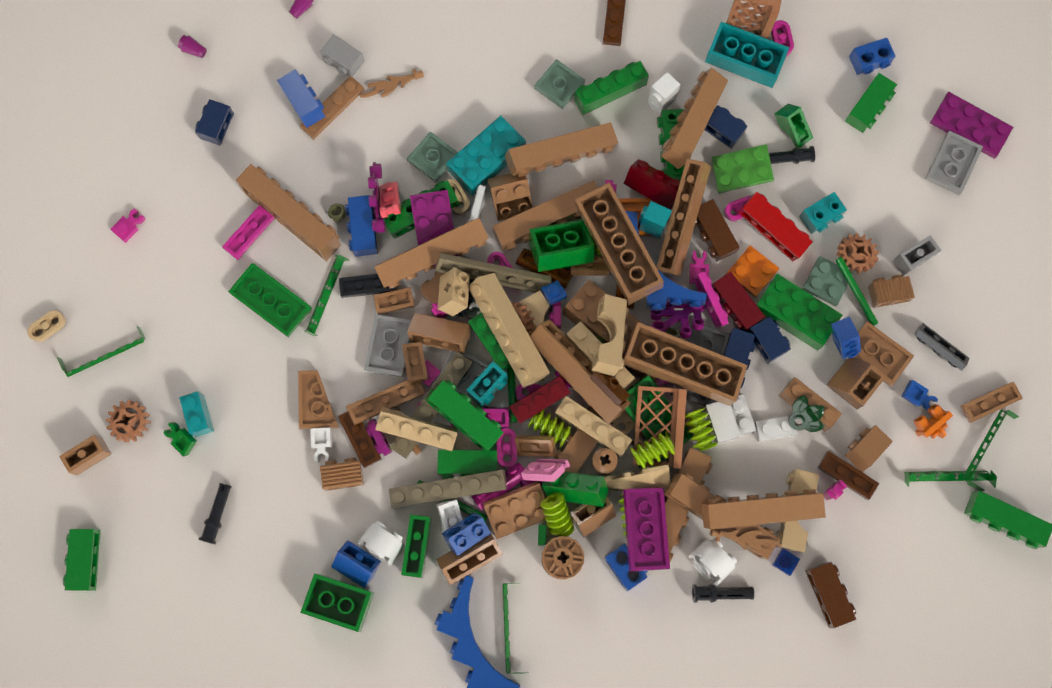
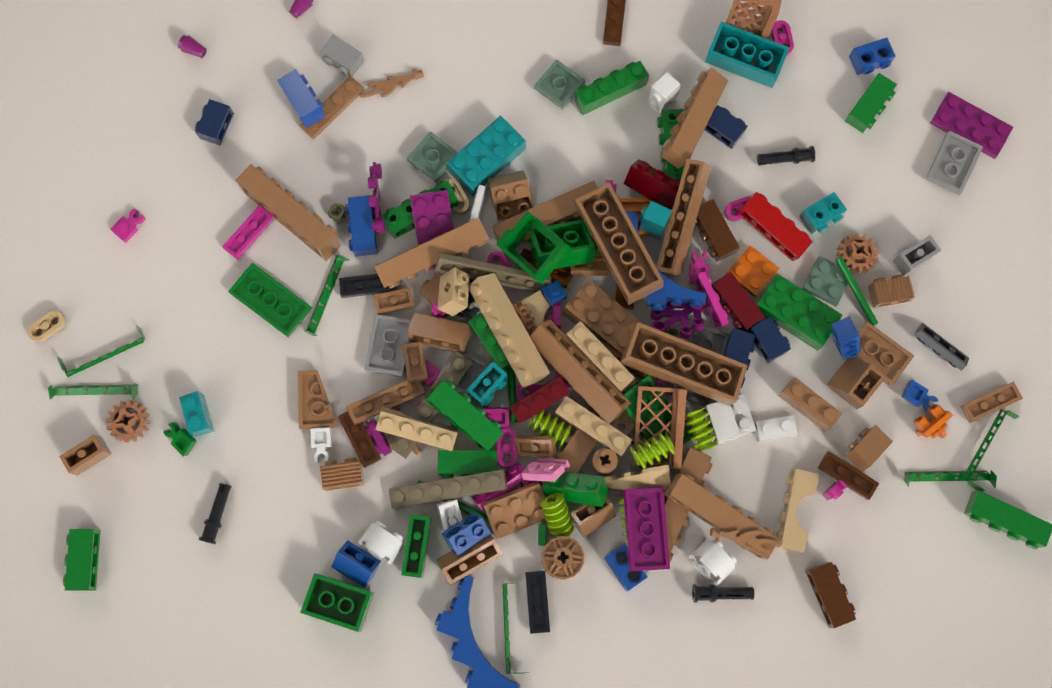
(98, 390): none -> green piece
(389, 199): coral plate -> none
(511, 238): none -> green piece
(537, 602): none -> black plate
(561, 149): medium nougat brick -> none
(610, 387): reddish brown plate -> none
(612, 314): tan arch -> none
(742, 168): bright green plate -> none
(763, 510): medium nougat brick -> none
(786, 562): clear blue plate -> none
(793, 122): green arch -> none
(808, 414): dark green plate -> none

